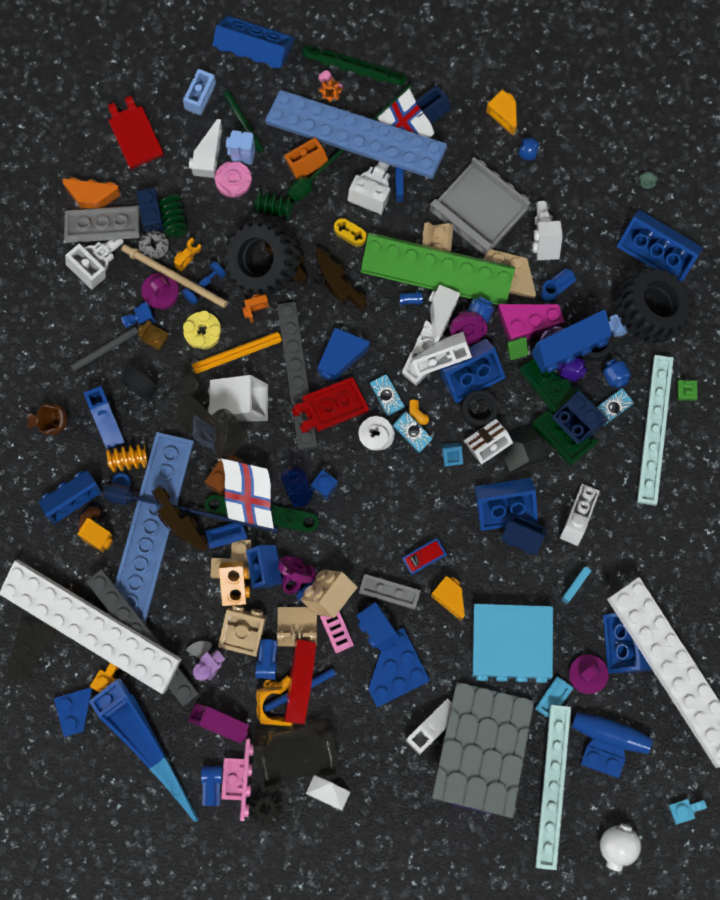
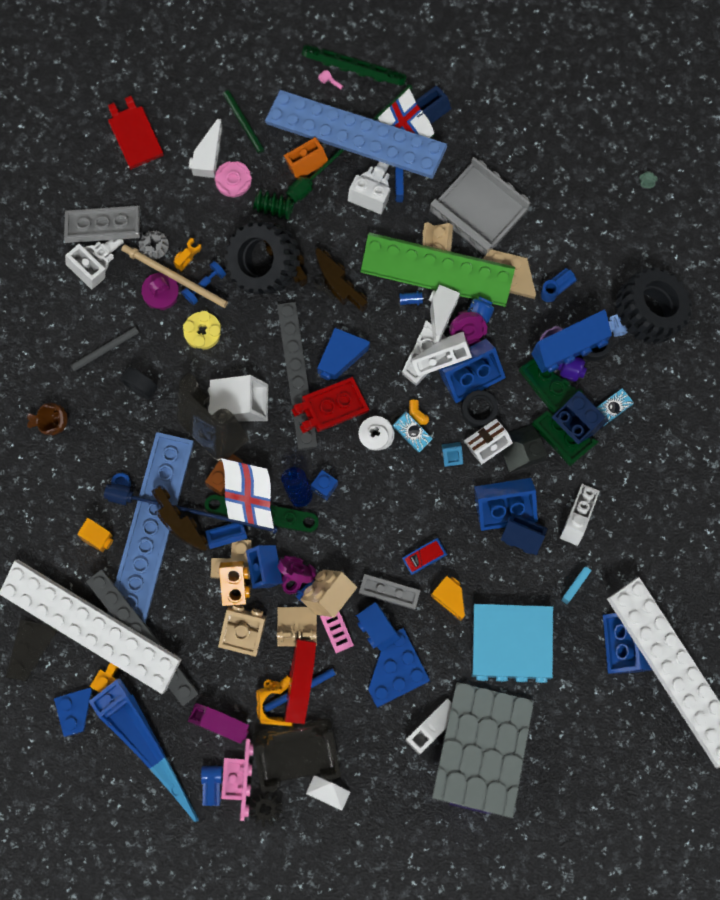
(69, 496): blue slope -> none
(89, 513): dark orange arm -> none
(90, 193): orange slope -> none
(104, 417): blue slope -> none
(127, 458): light orange piece -> none
(141, 315): blue piece -> none
(150, 210): dark blue brick -> none
(152, 335): pearl gold bracket -> none
(171, 216): dark green piece -> none
(199, 92): light blue brick -> none
(199, 648): light grey tile -> none
(208, 666): lavender hips -> none
(236, 352): light orange axle -> none
(241, 147): light blue brick -> none
(252, 41): blue slope -> none
(256, 303): orange bracket -> none
(266, 664): blue piece -> none
(331, 84): orange gear -> none
(348, 236): yellow beam -> none
(387, 395): tile -> none
(503, 110): light orange slope -> none
(517, 348): bright green slope -> none
(528, 149): blue piece -> none
(528, 319): dark pink wedge -> none
(548, 234): white brick -> none
(553, 787): light aqua plate -> none
(554, 695): medium azure tile -> none
(588, 674): magenta tile -> none
(609, 741): blue plate -> none
(617, 373): blue head -> none
(620, 846): white brick -> none
(655, 430): light aqua plate -> none
(659, 246): blue slope -> none
(683, 810): medium azure plate -> none
(687, 390): bright green tile -> none

